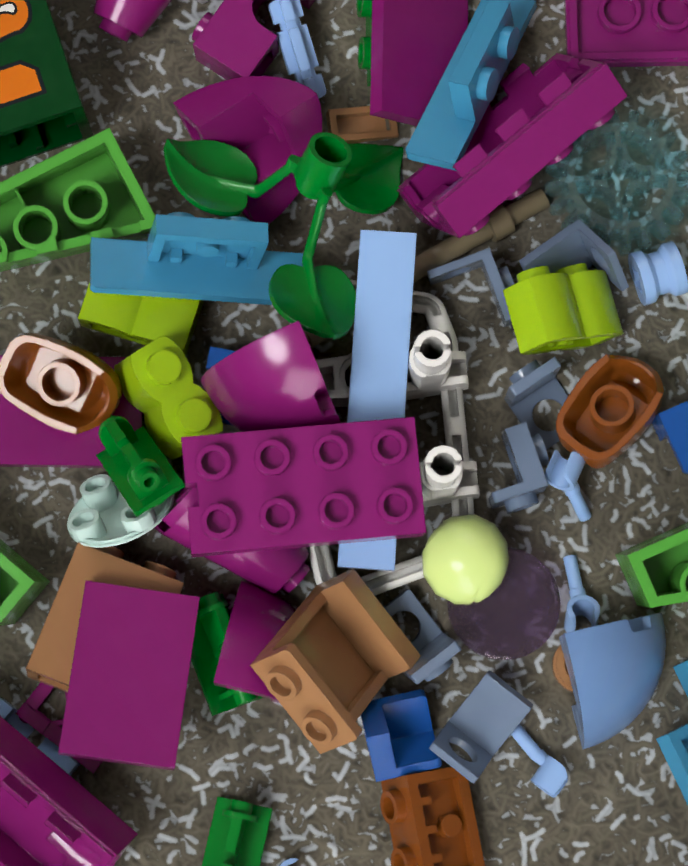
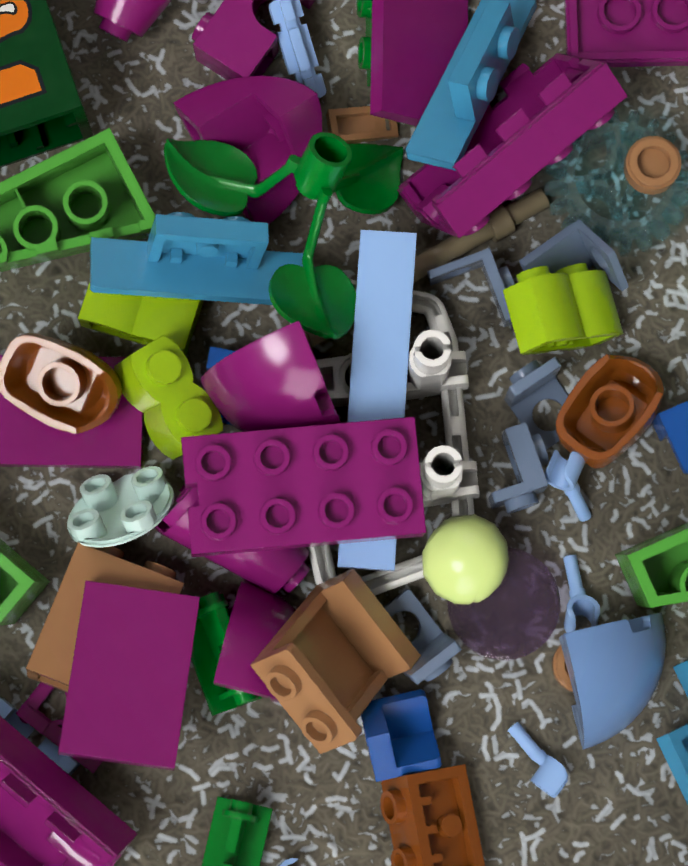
(136, 465): green hinge -> none
(481, 725): sand blue bracket -> none
(652, 165): none -> medium nougat tile
(658, 273): light blue wheel -> none

